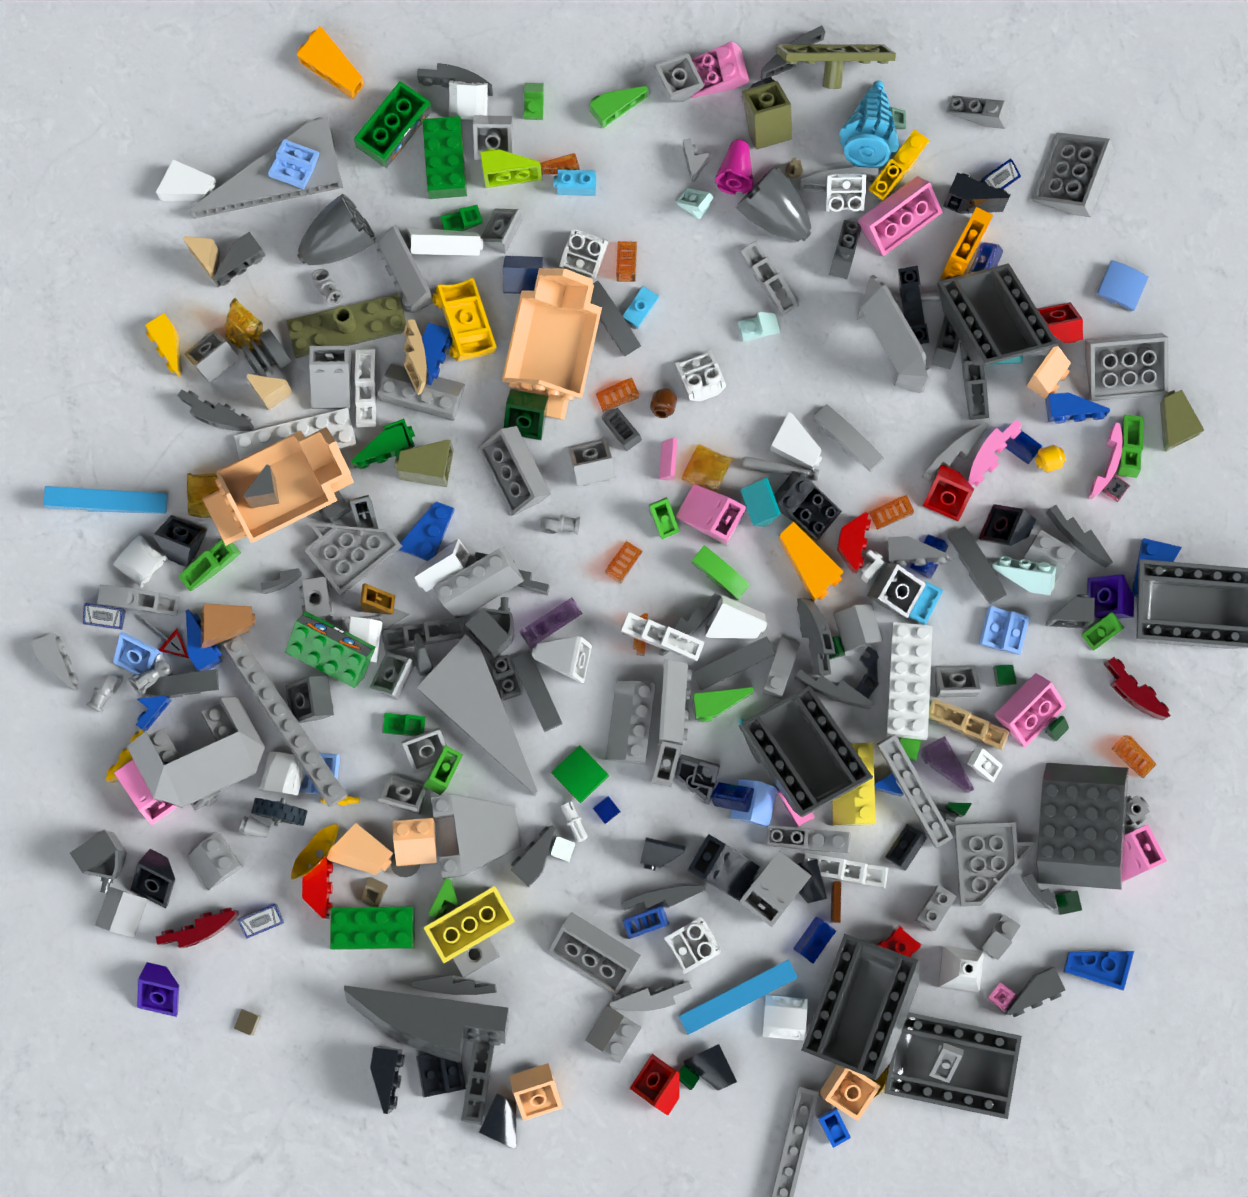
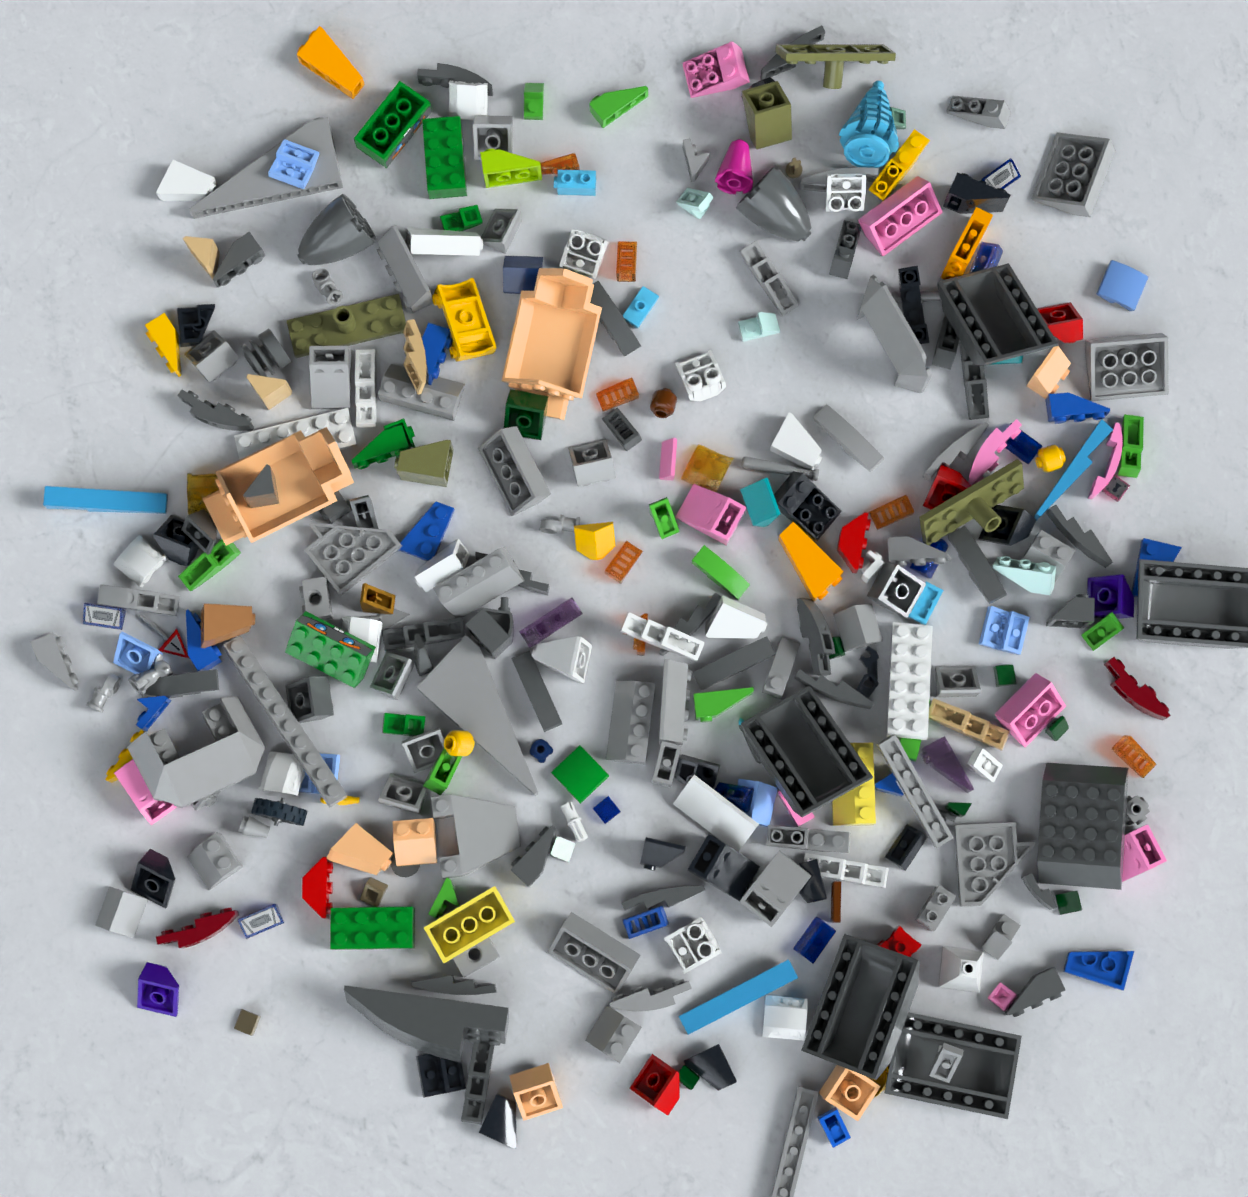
(101, 857): dark grey piece -> none
(193, 323): none -> black slope
(201, 530): none -> dark grey slope
(242, 325): clear yellow slope -> none
(286, 578): dark grey slope -> none
(308, 856): yellow piece -> none
(385, 1071): black slope -> none
(459, 743): none -> yellow head
(505, 677): dark grey slope -> none
(541, 756): none -> dark blue brick
(594, 539): none -> yellow slope
(679, 77): light grey slope -> none
(715, 813): none -> white tile
(973, 503): none -> olive plate
(1077, 466): none -> dark azure slope
(1178, 420): olive slope -> none

